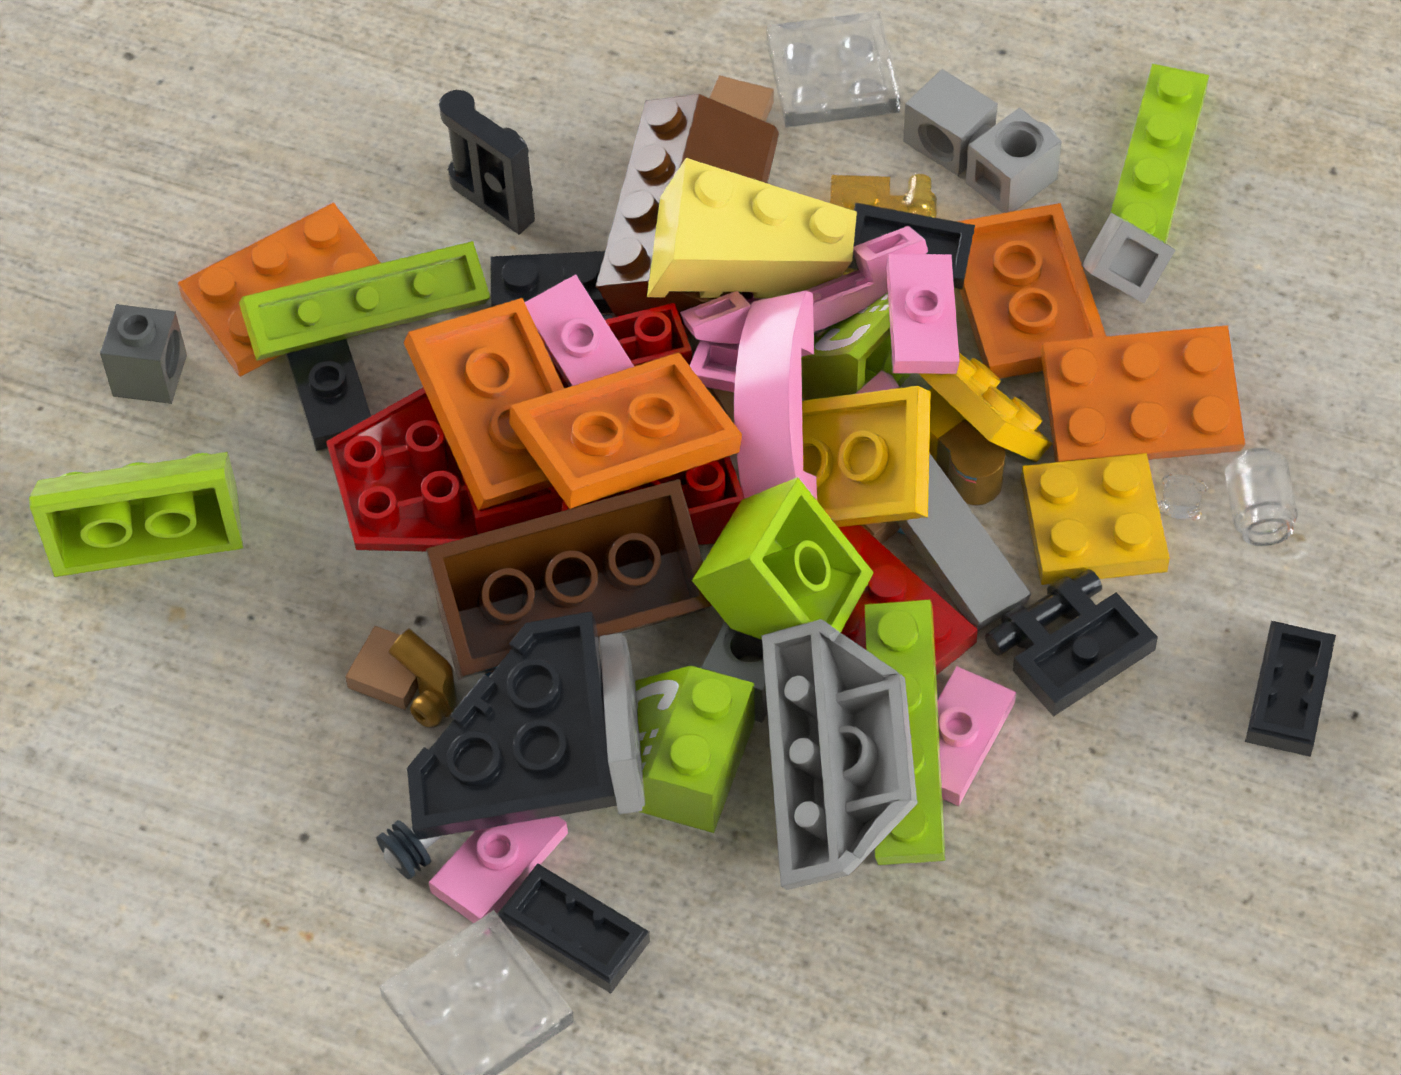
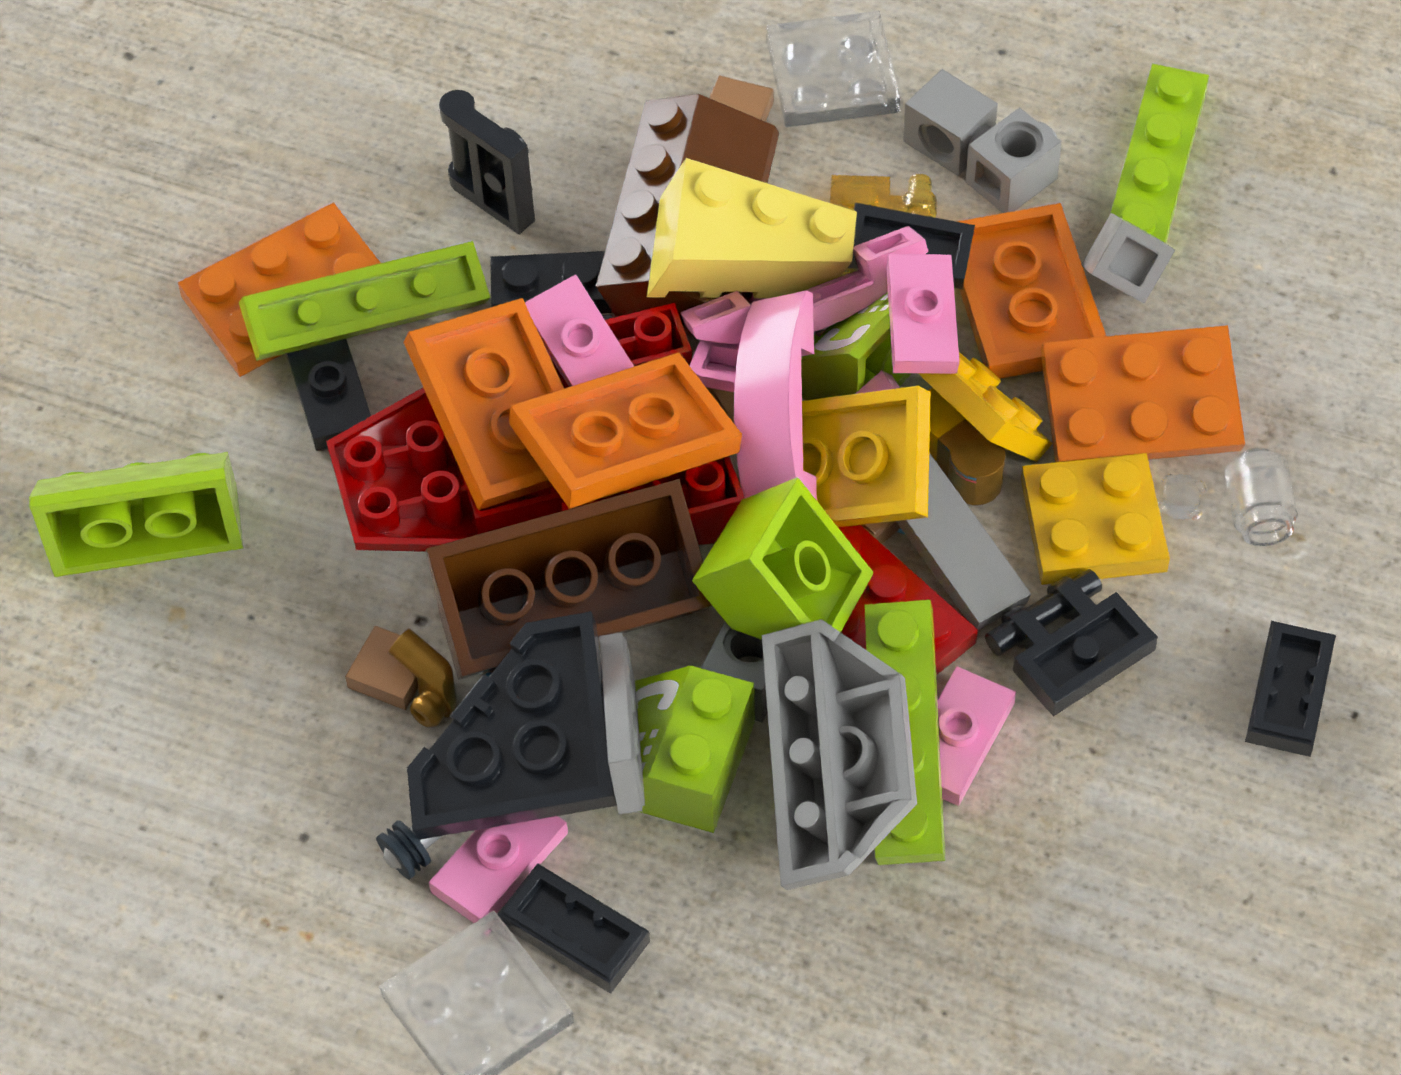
(143, 353): dark grey brick -> none

